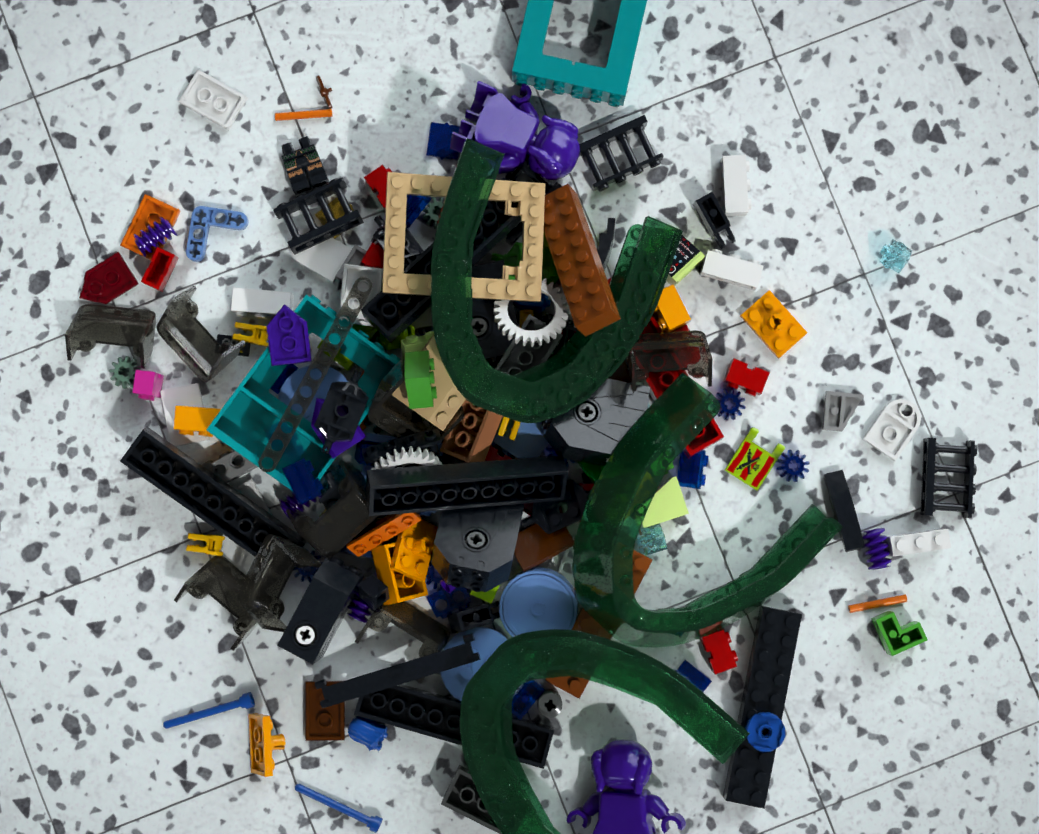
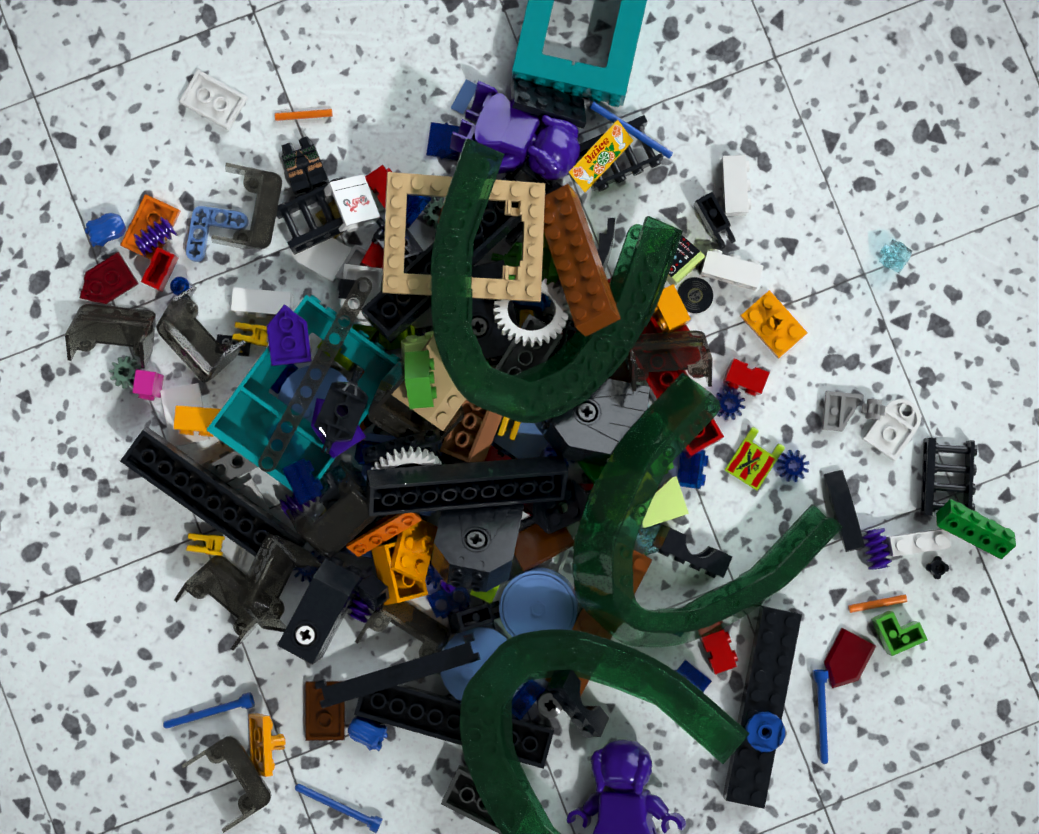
(105, 229): none -> blue piece
(177, 283): none -> clear blue brick
(256, 790): none -> clear smoke windscreen
(268, 189): none -> clear smoke windscreen
(324, 91): reddish brown piece -> none
(345, 287): none -> black plate
(353, 202): none -> white panel
(464, 96): none -> medium blue sticker
(545, 101): none -> black plate
(566, 690): none -> black arch
(601, 156): none -> sticker
(631, 130): none -> blue piece
(674, 543): none -> black arch
(696, 295): none -> black sticker
(821, 678): none -> blue piece
(847, 658): none -> dark red tile
(873, 409): none -> light grey gear
(937, 561): none -> black plate
(976, 529): none -> green brick

